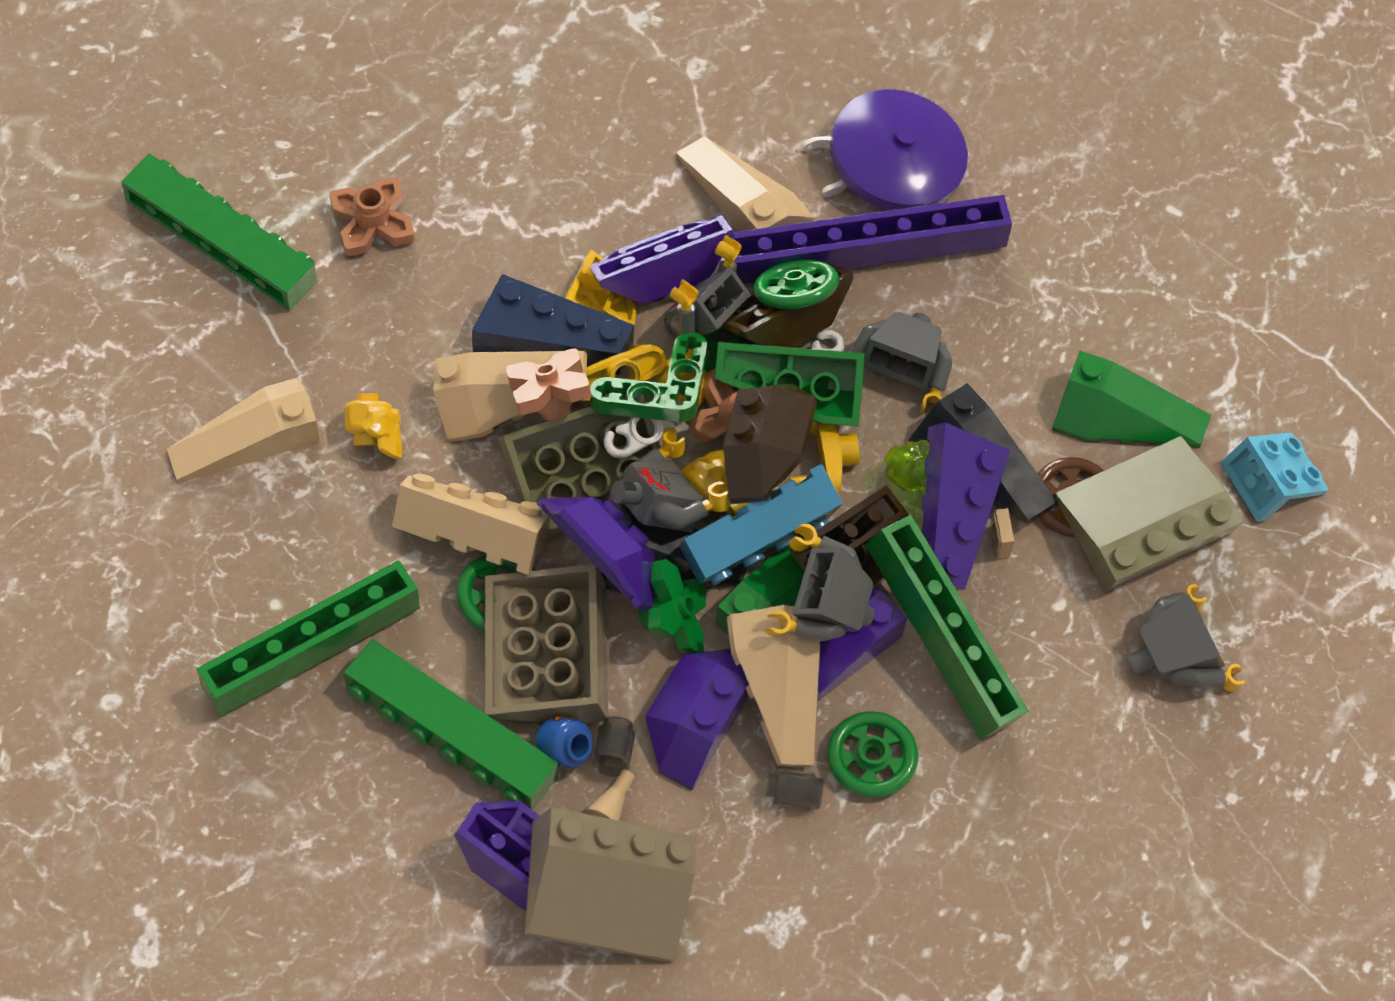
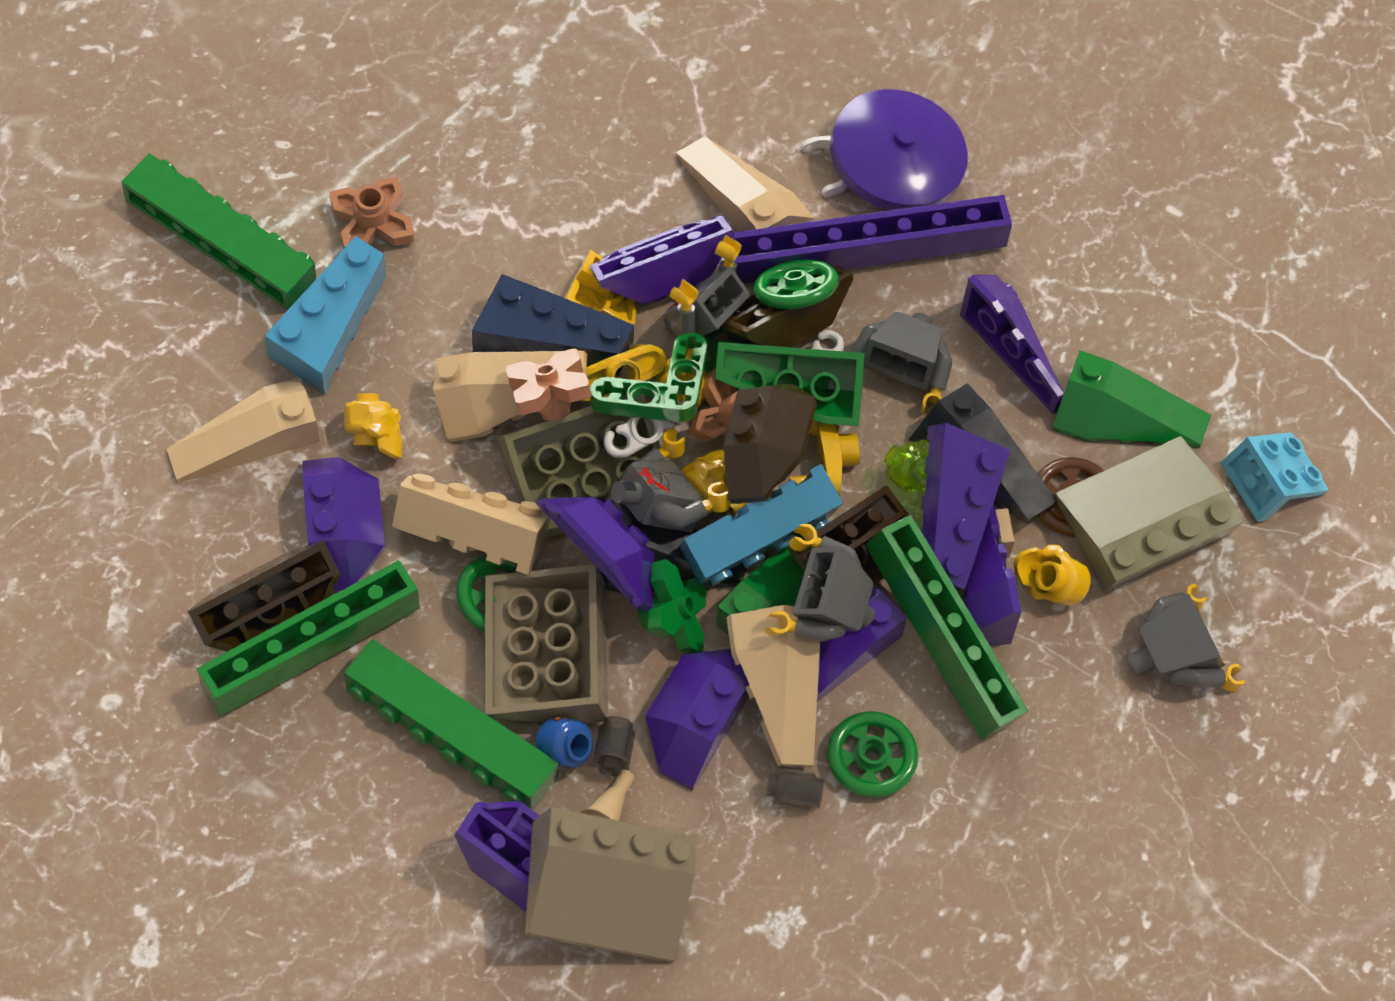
(265, 597): none -> dark brown wedge
(327, 315): none -> dark azure wedge
(345, 513): none -> dark purple wedge
(992, 588): none -> dark purple wedge
(1001, 321): none -> dark purple wedge
(1052, 575): none -> yellow head

